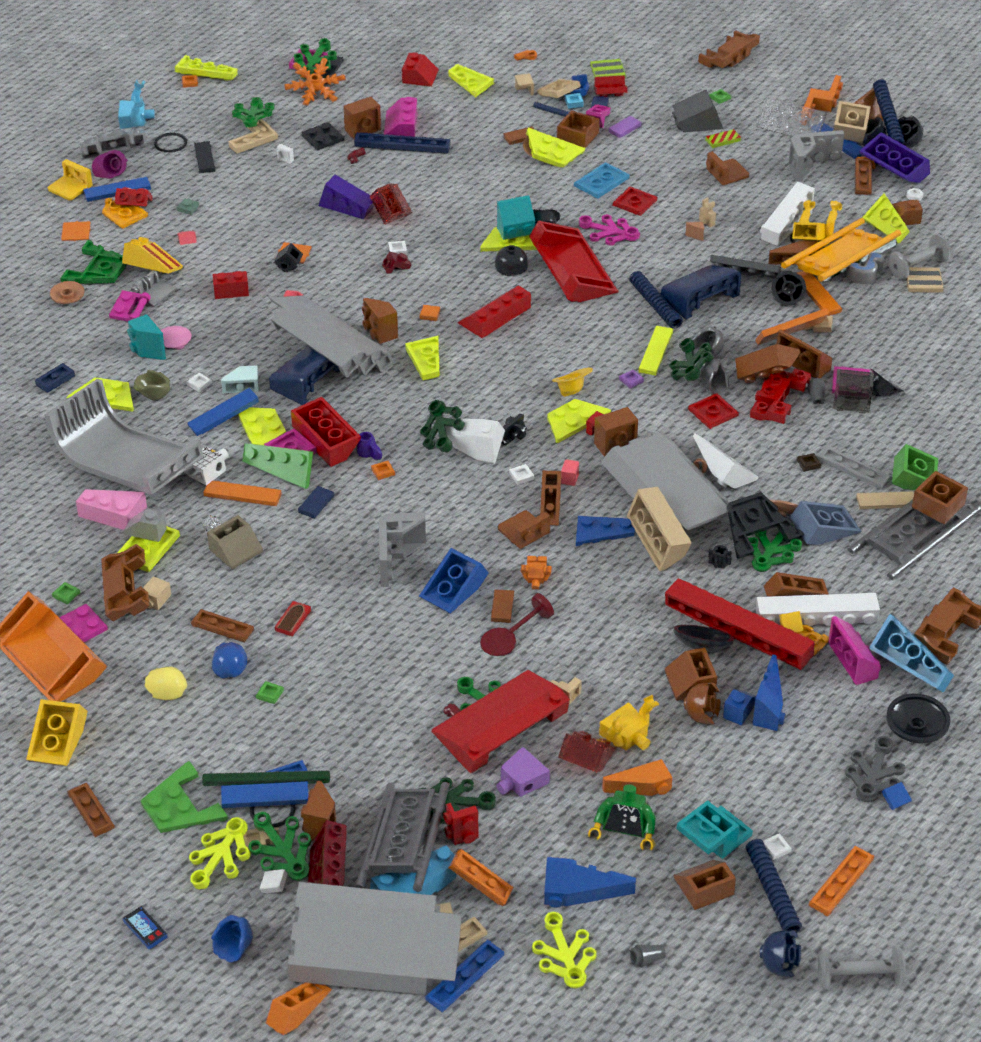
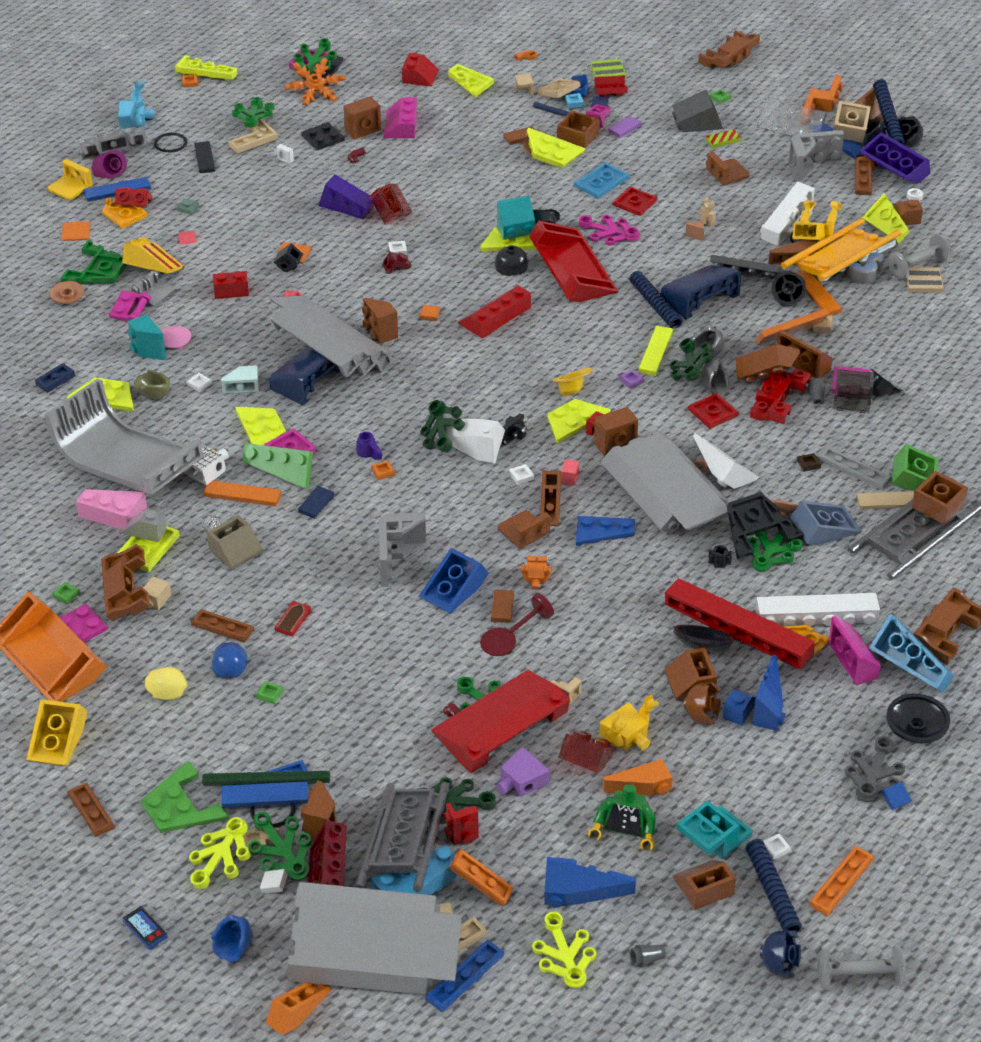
(223, 412): blue tile -> none
(325, 430): red slope -> none
(400, 142): dark blue plate -> none
(425, 356): neon yellow wing -> none
(658, 528): tan slope -> none
(791, 621): yellow tile -> none
(794, 585): dark orange slope -> none

